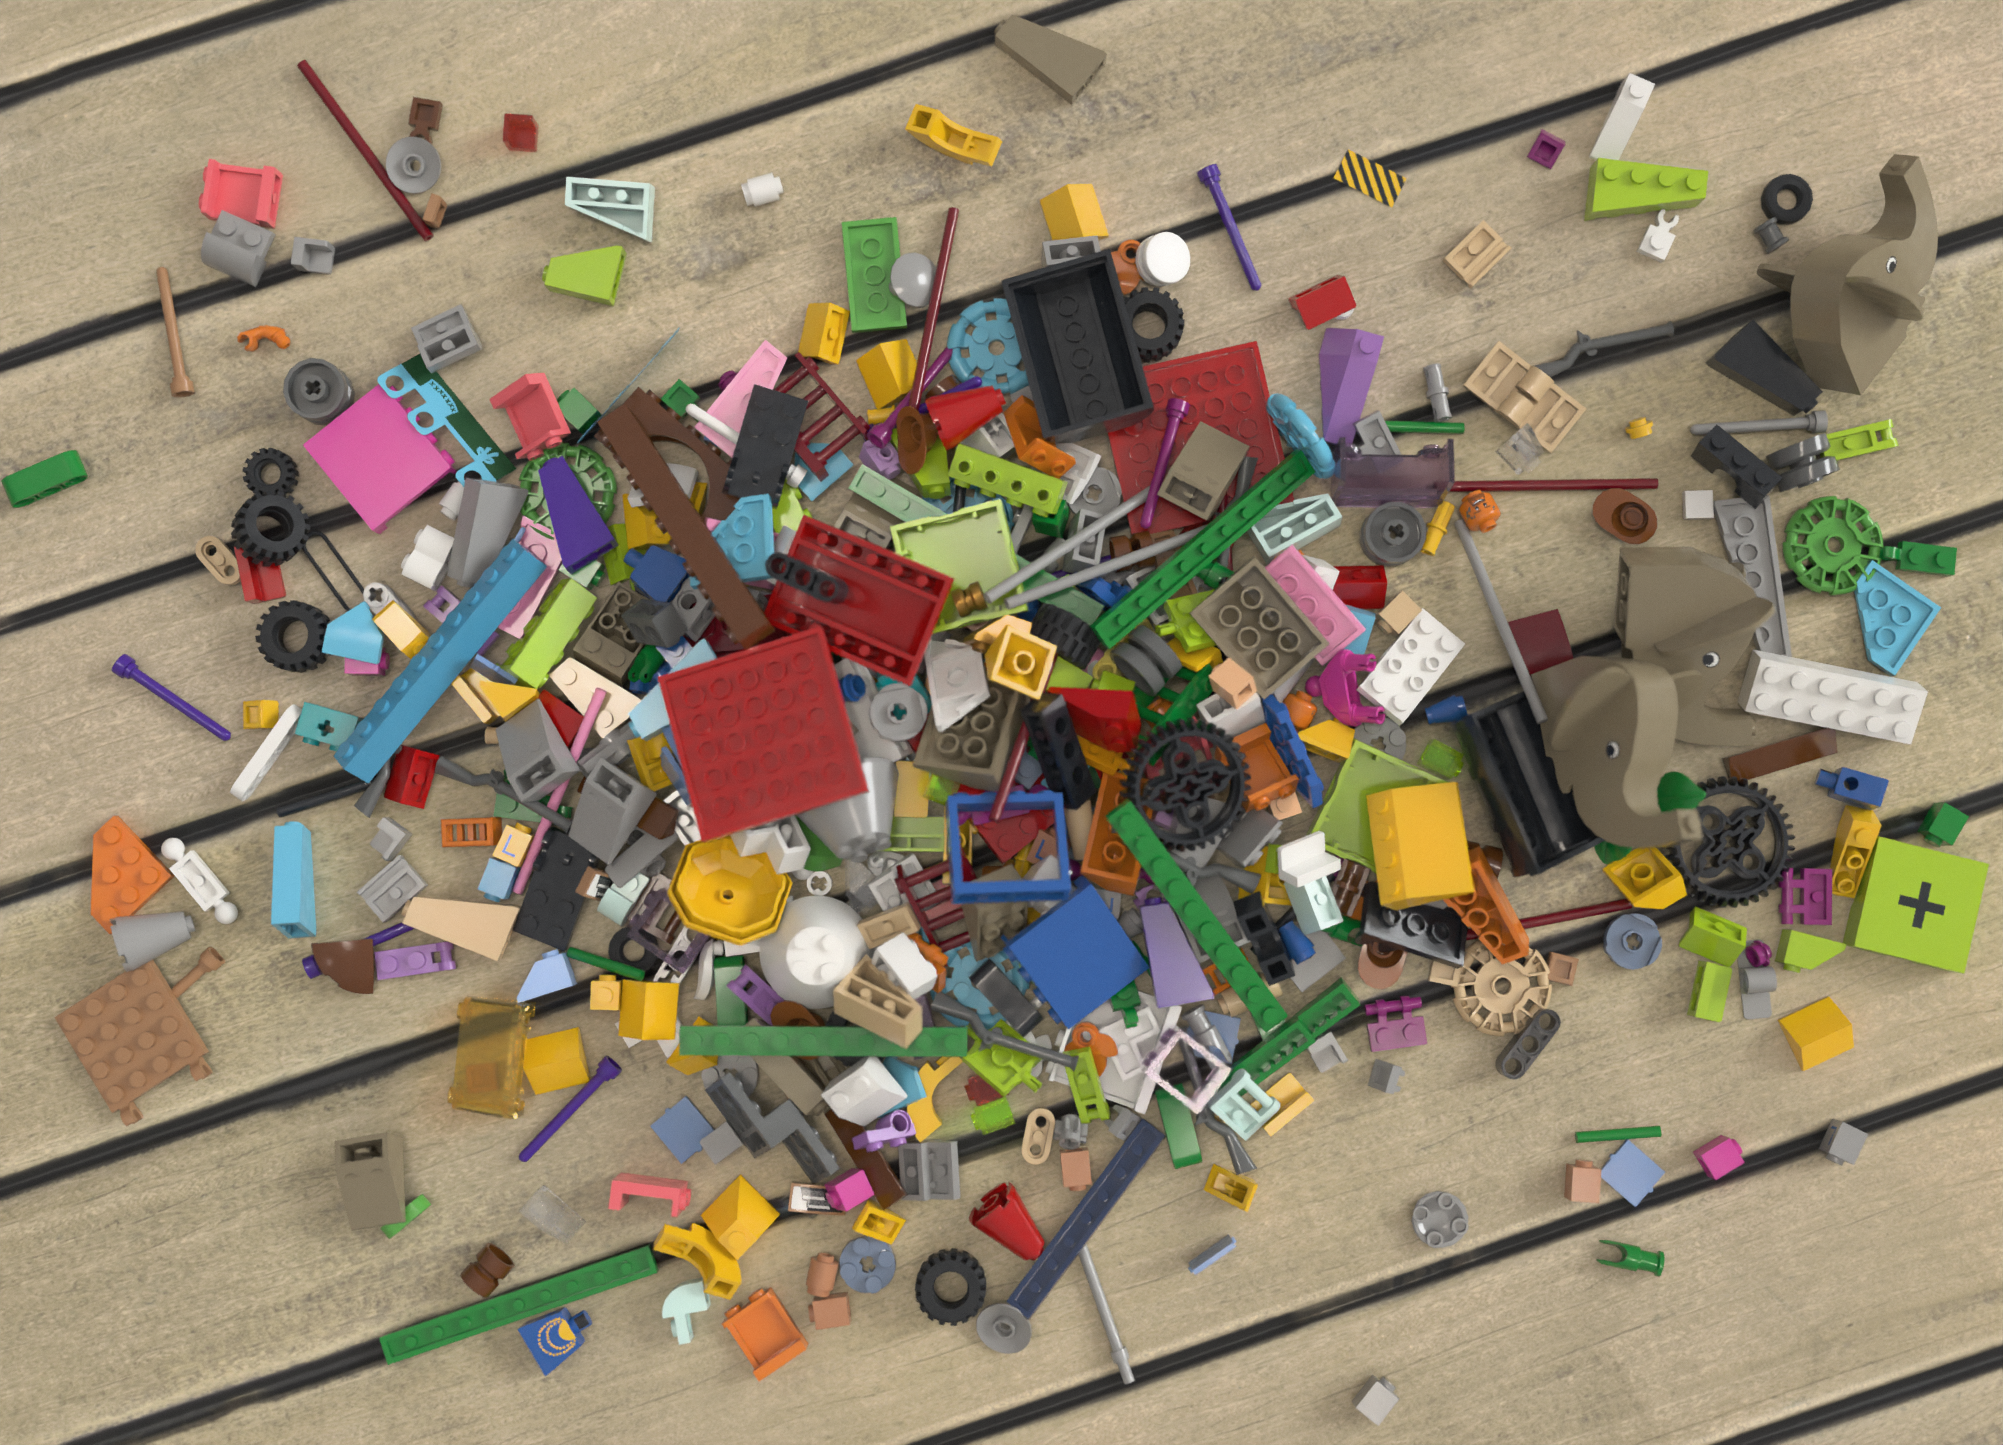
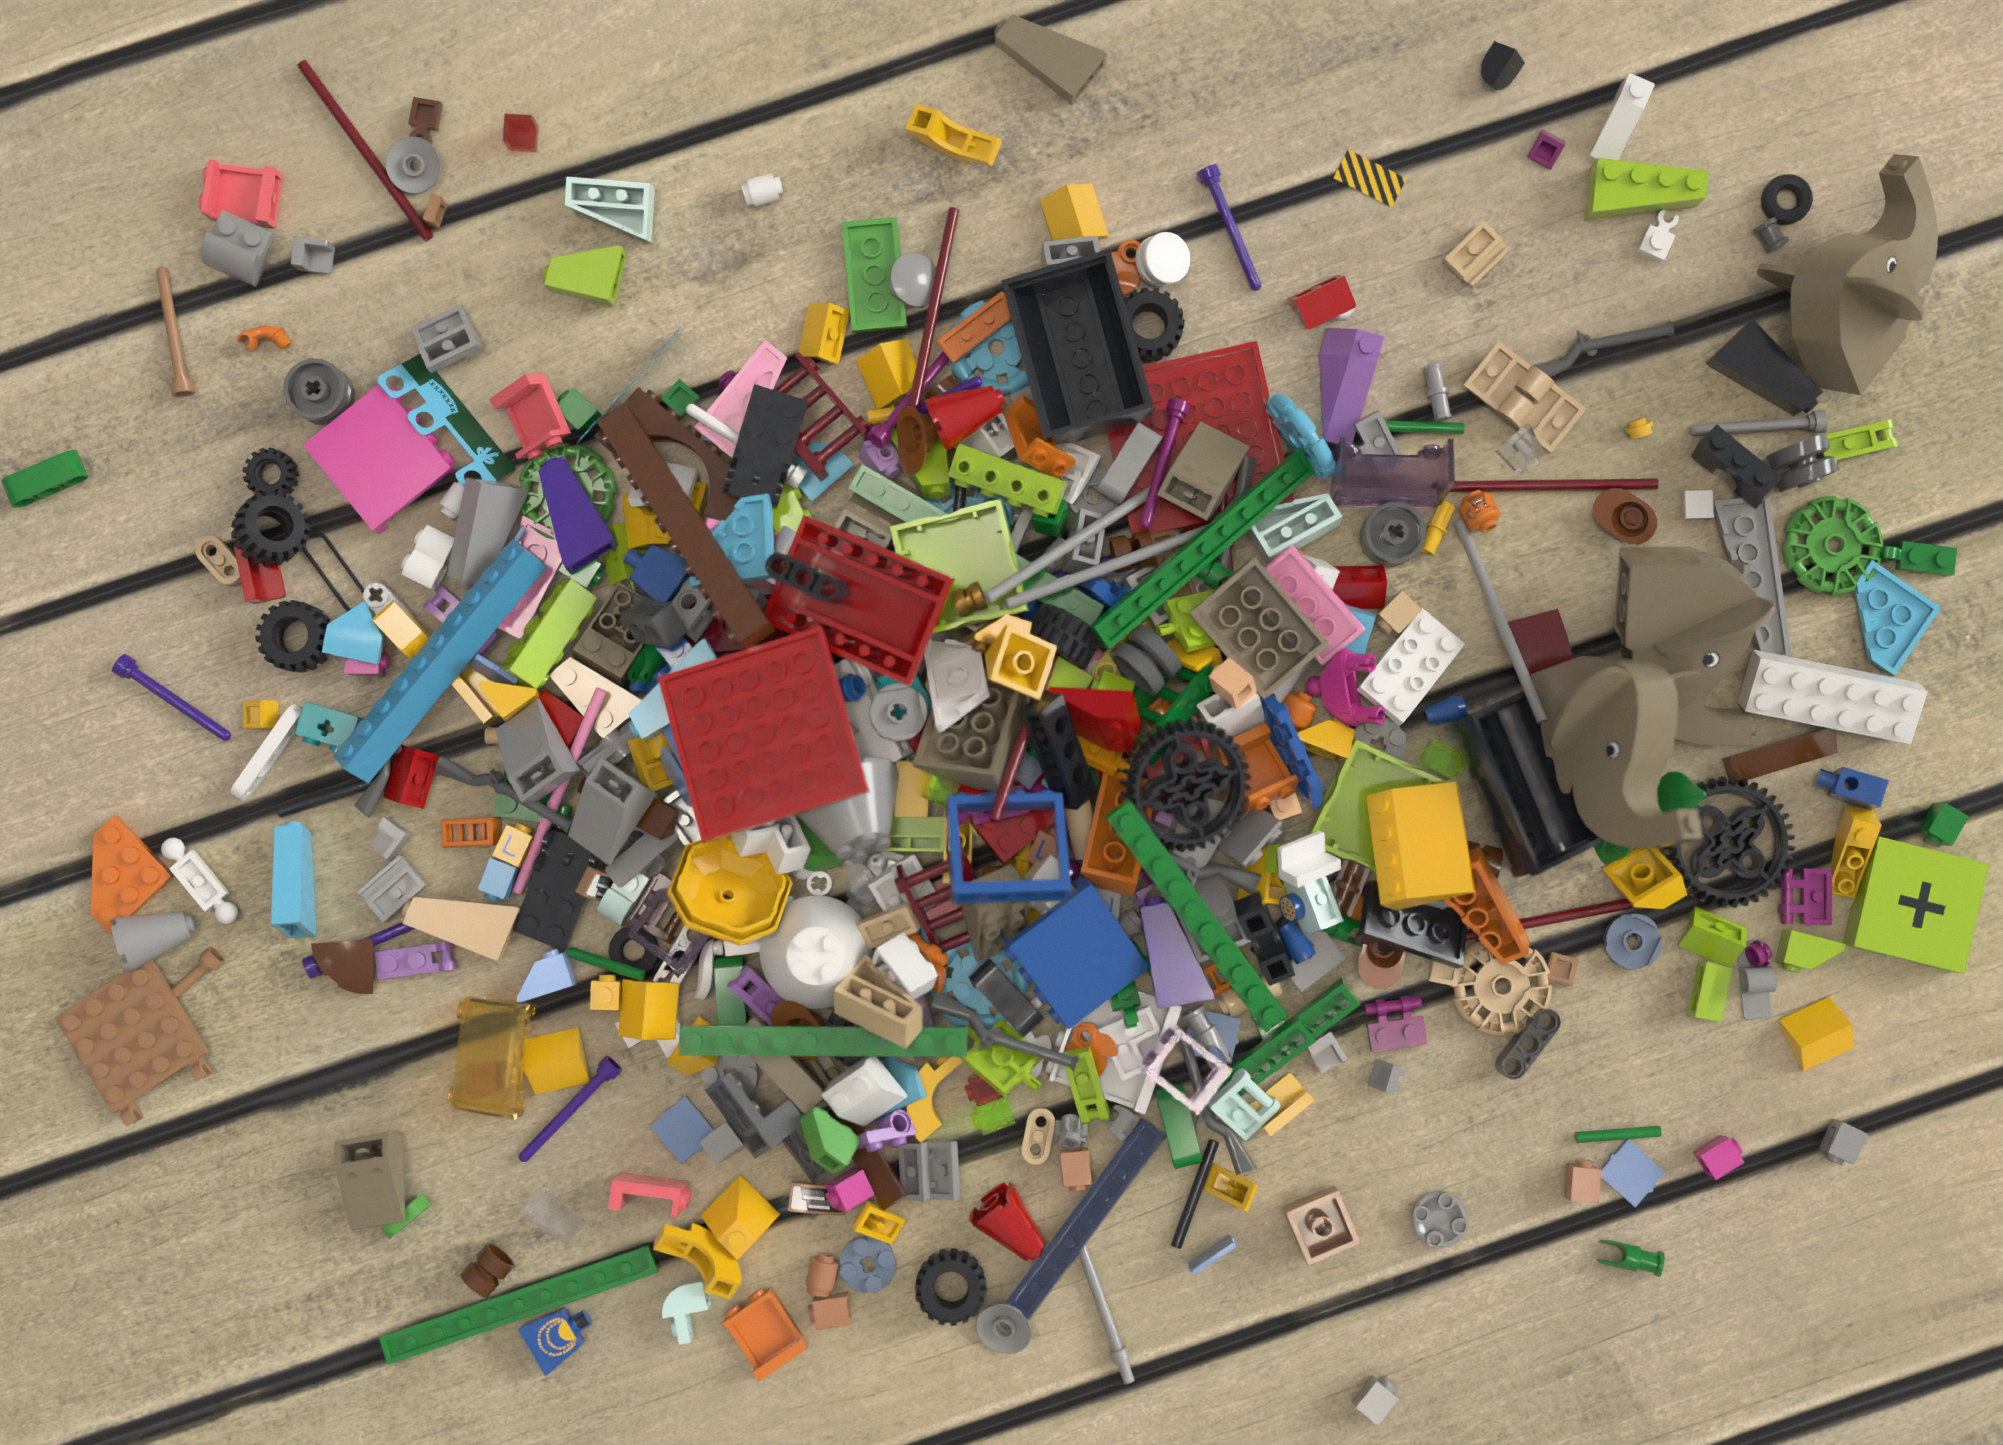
(827, 1140): none -> bright green slope
(975, 328): none -> orange tile
(1129, 463): none -> light grey beam
(1195, 1194): none -> black bar
(1292, 907): none -> tile
(1321, 1225): none -> brick
(1501, 66): none -> black brick

